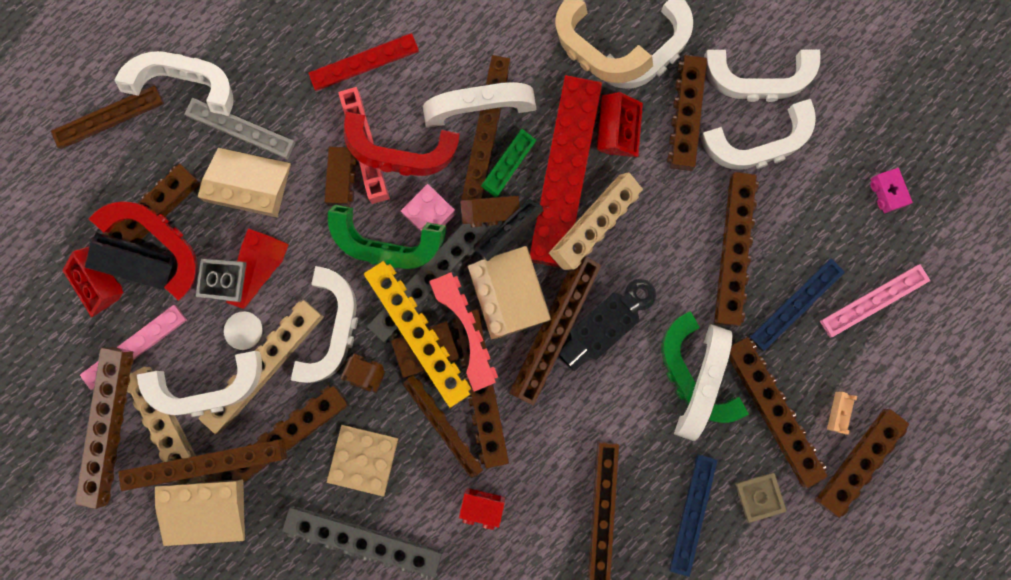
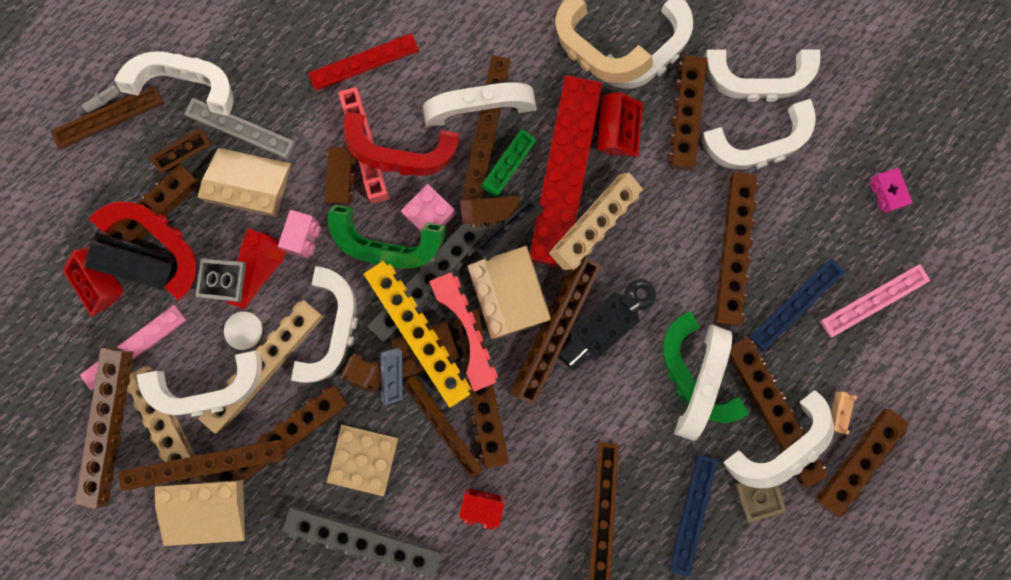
(100, 99): none -> light grey axle
(181, 150): none -> reddish brown brick
(299, 234): none -> bright pink brick
(391, 376): none -> sand blue plate
(795, 457): none -> white arch

